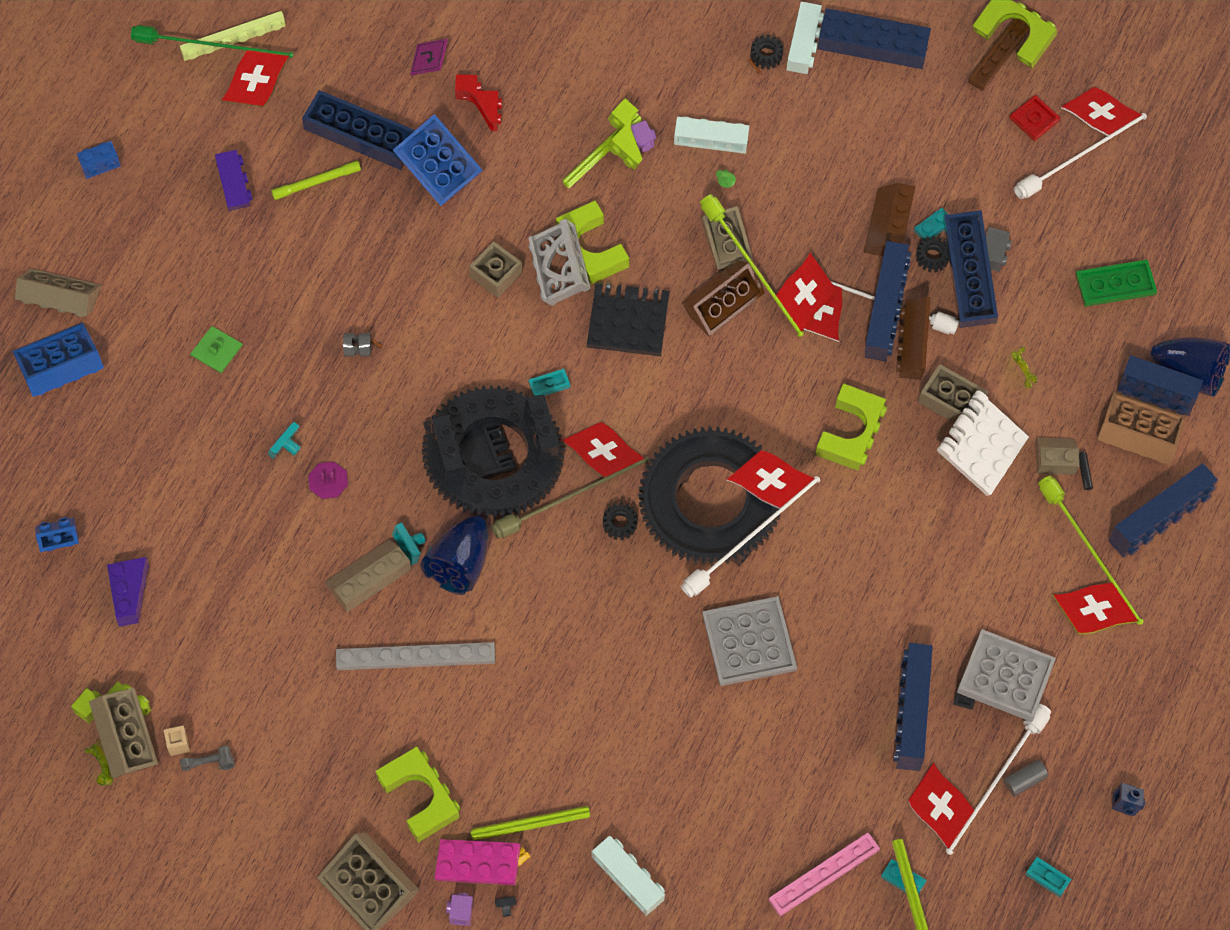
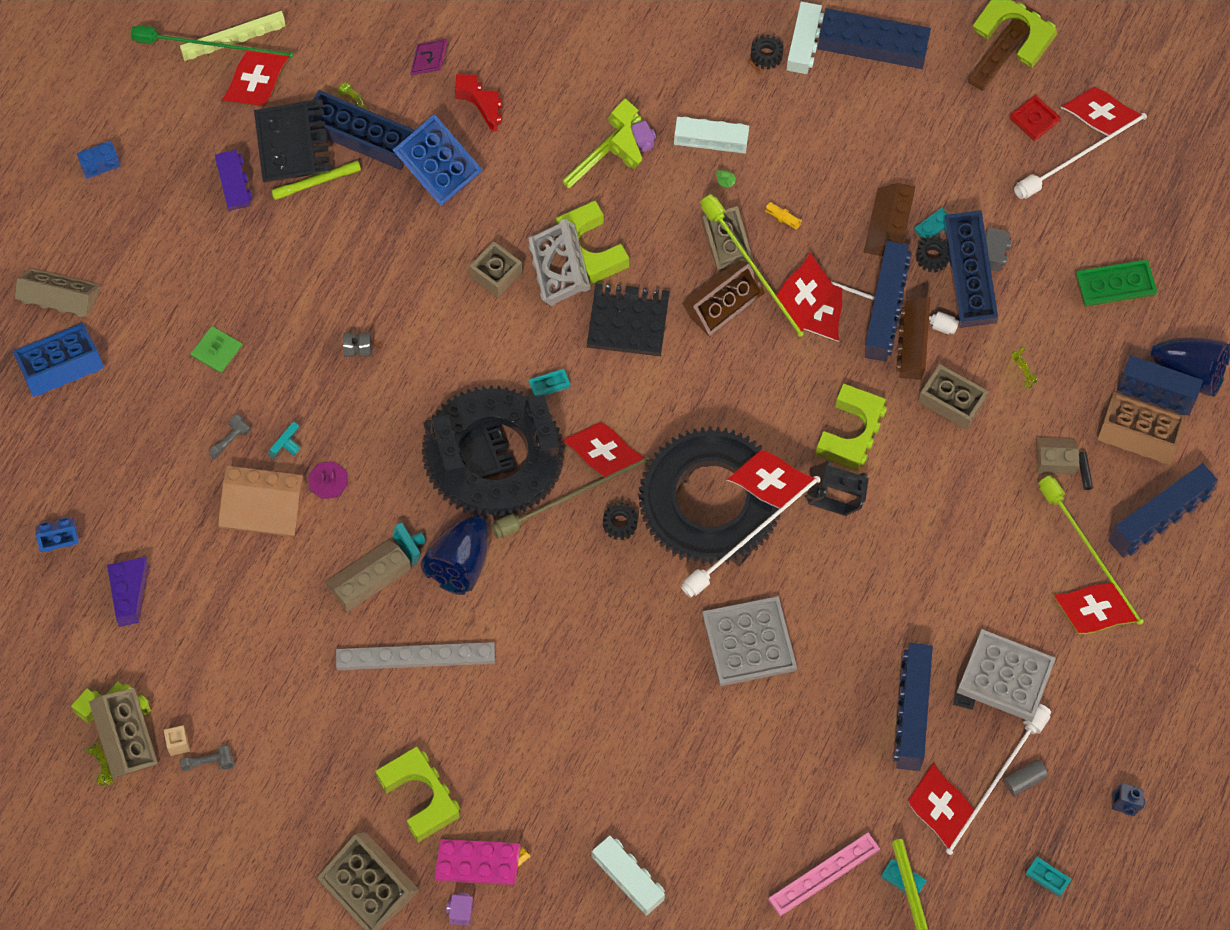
(239, 426): none -> dark grey brick
(261, 501): none -> medium nougat slope
(288, 141): none -> black hinge
(346, 88): none -> clear neon green piece
(505, 903): black tile -> none
(530, 823): lime axle -> none
(783, 215): none -> yellow pin
(839, 480): none -> black animal
(984, 444): white hinge -> none

